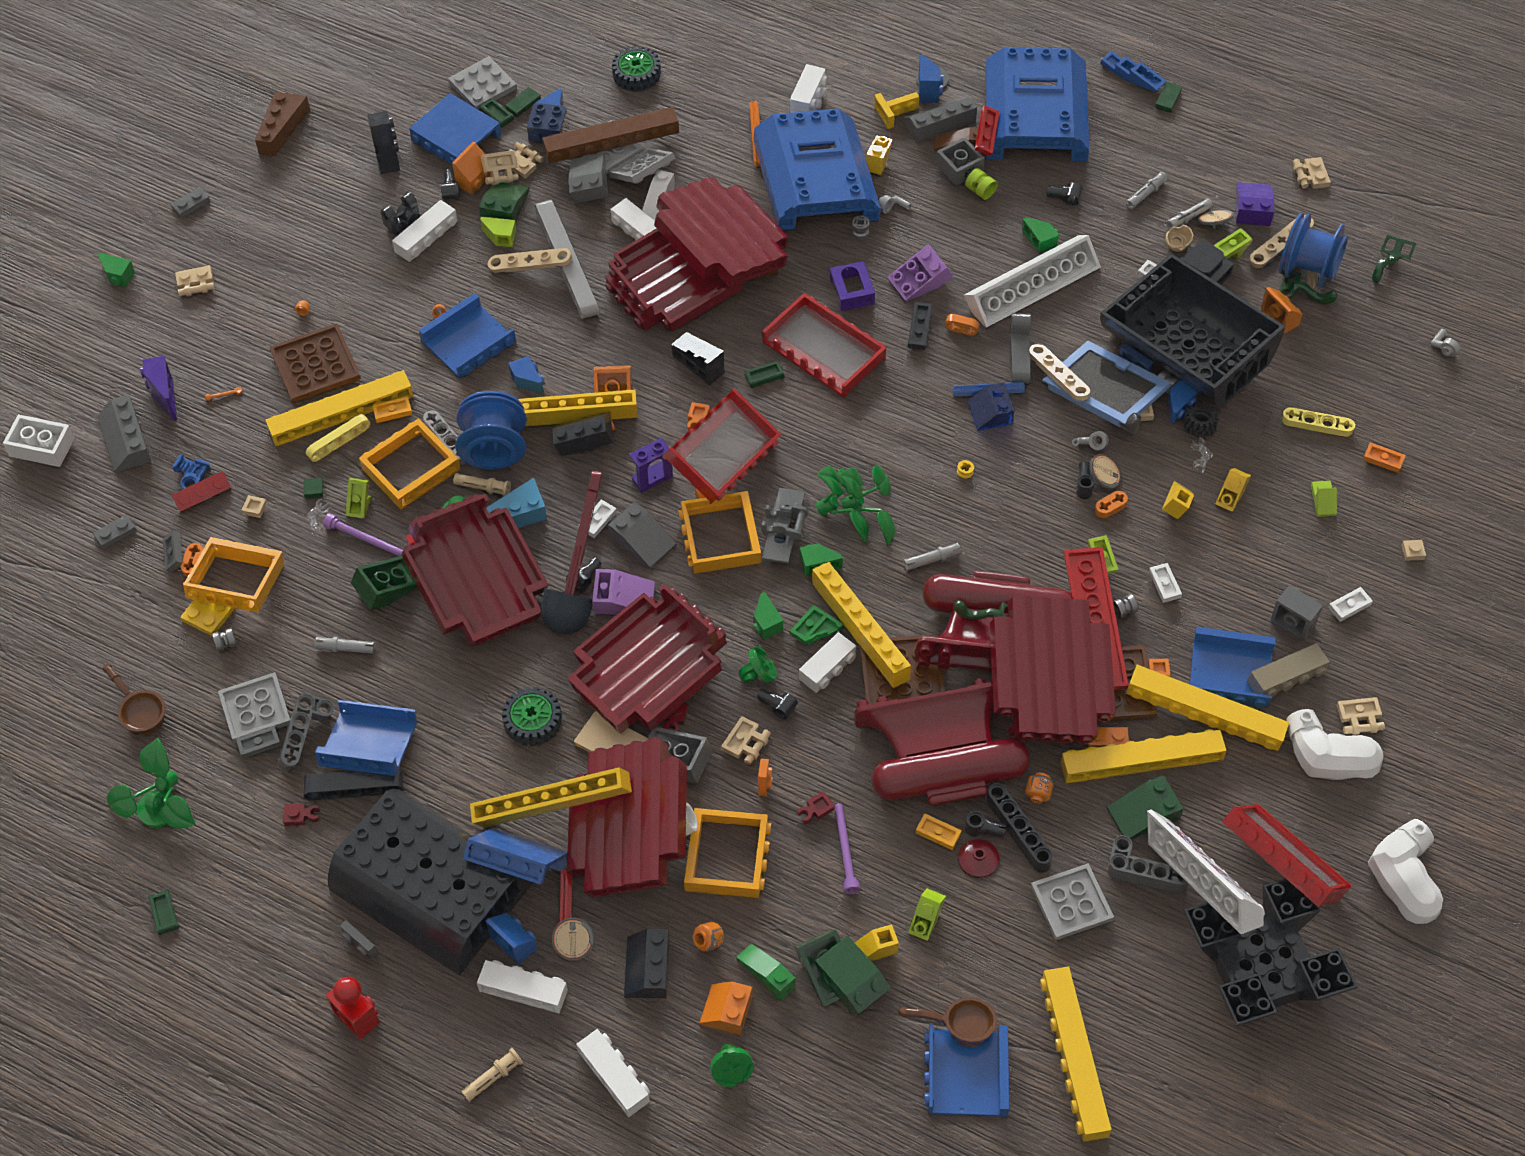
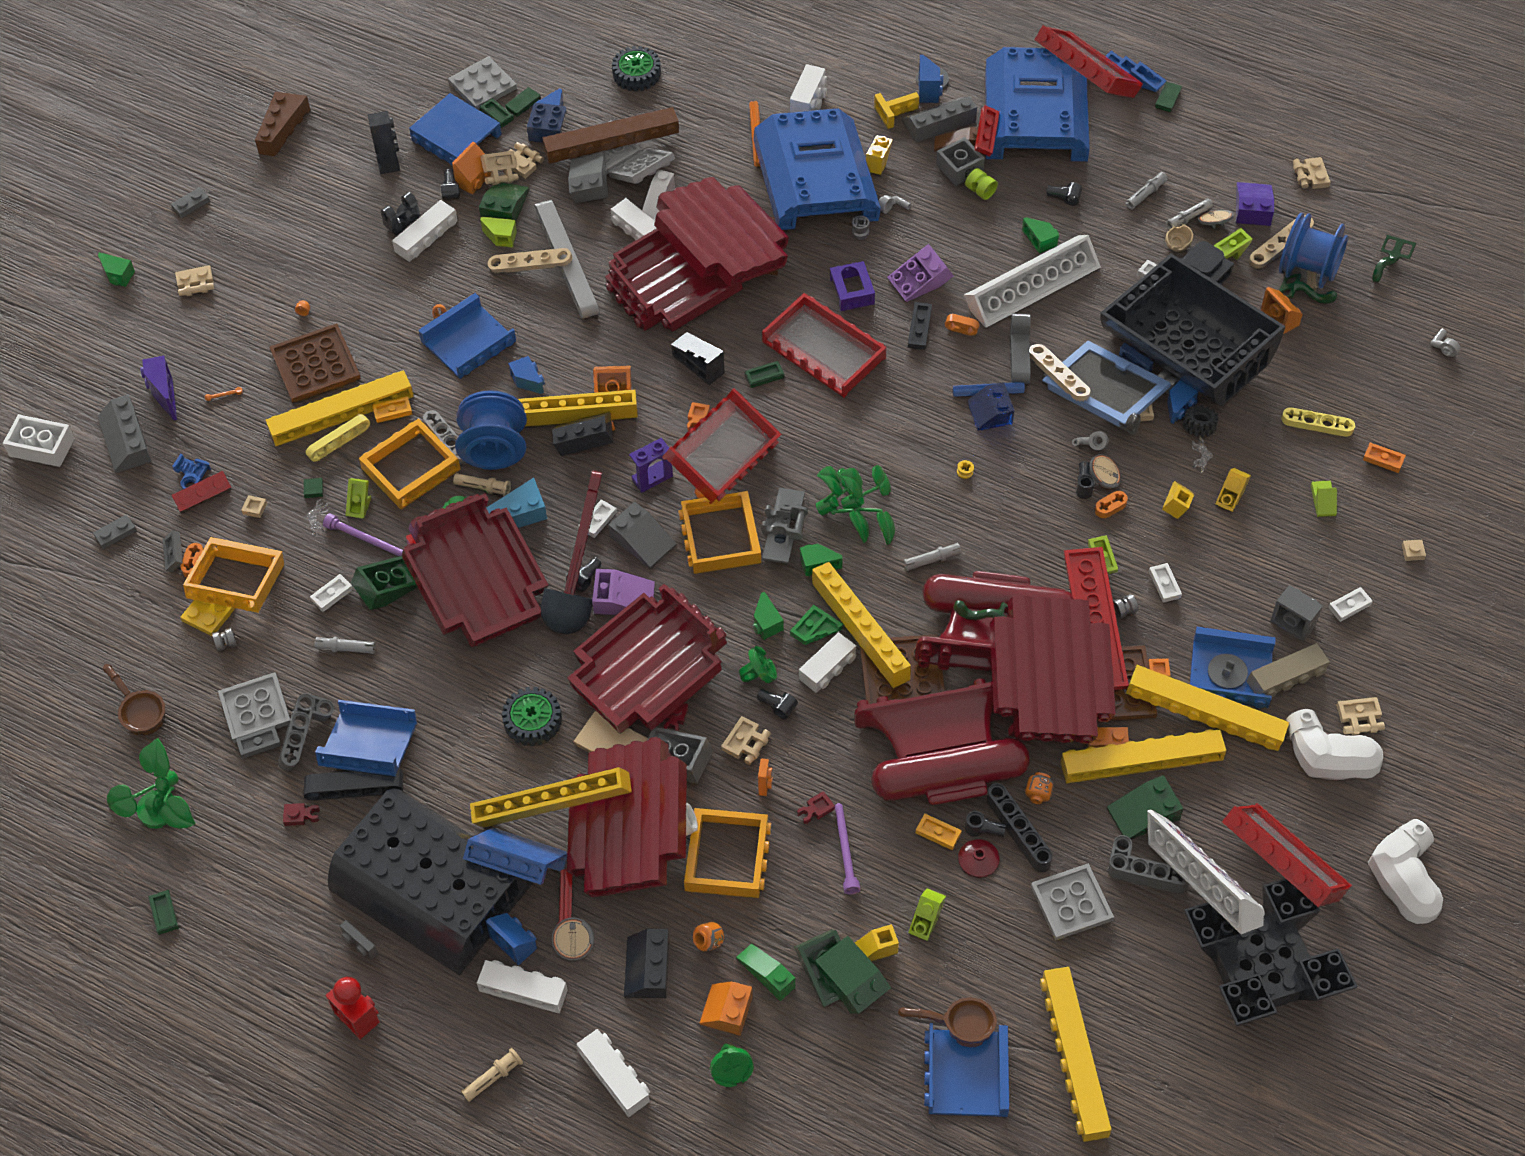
(331, 593): none -> white plate
(1088, 62): none -> red window
(1227, 671): none -> dark grey piece

